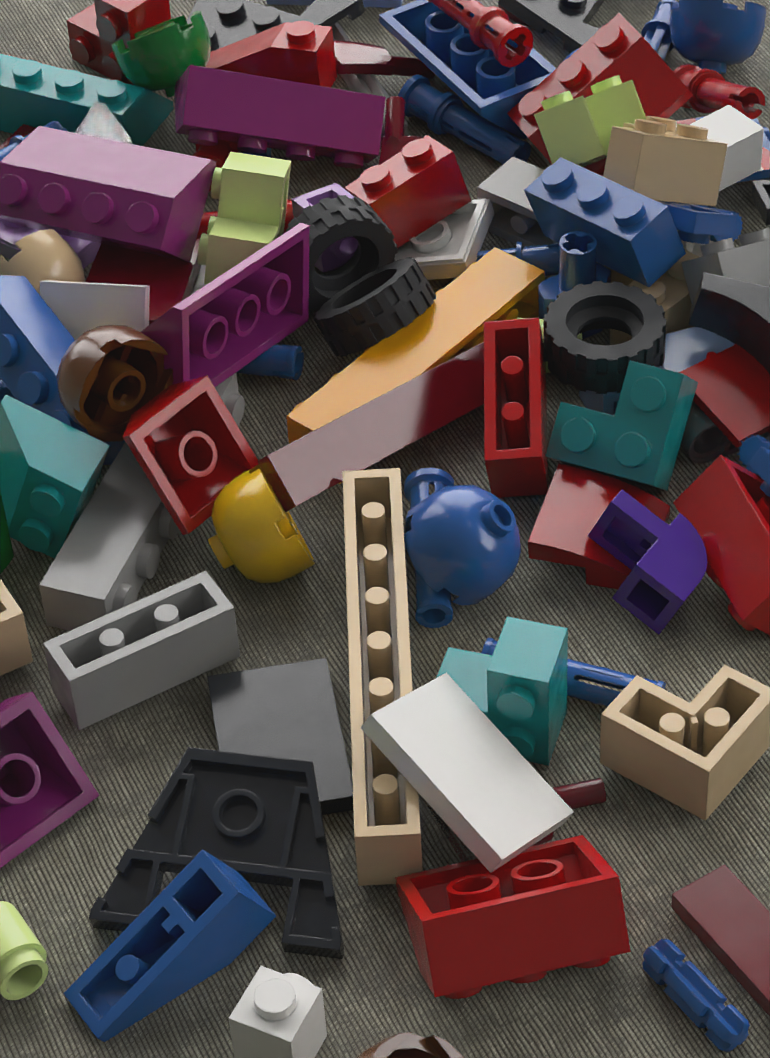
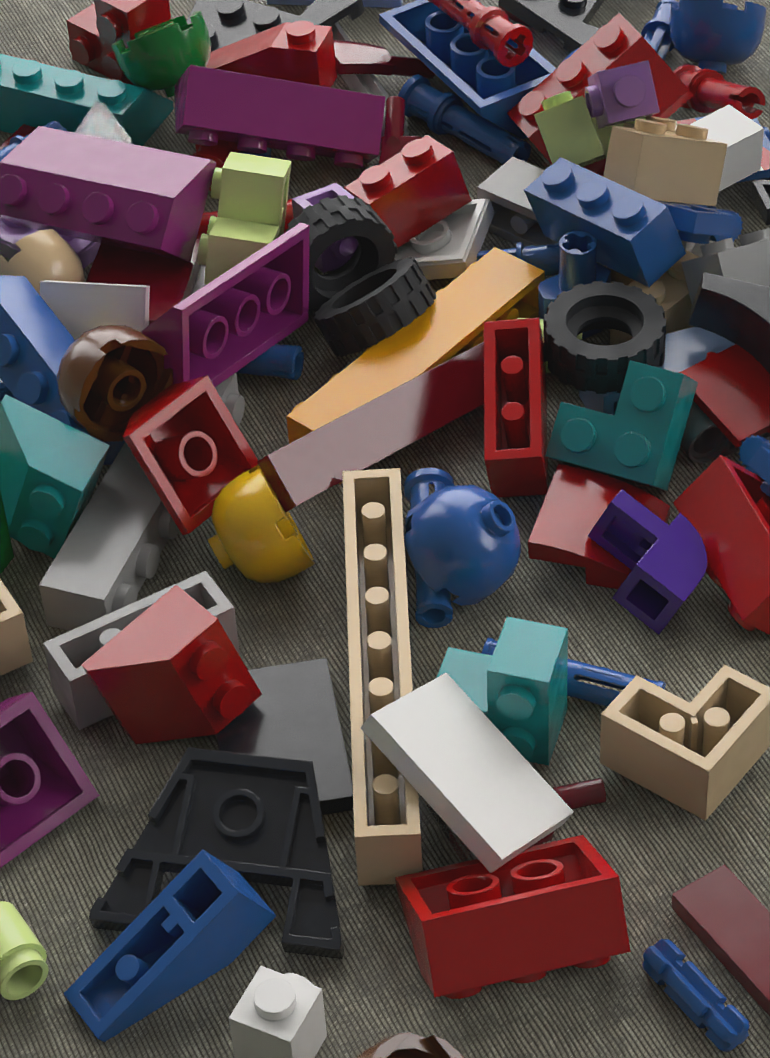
(172, 673): none -> red slope
(621, 94): none -> medium lavender brick

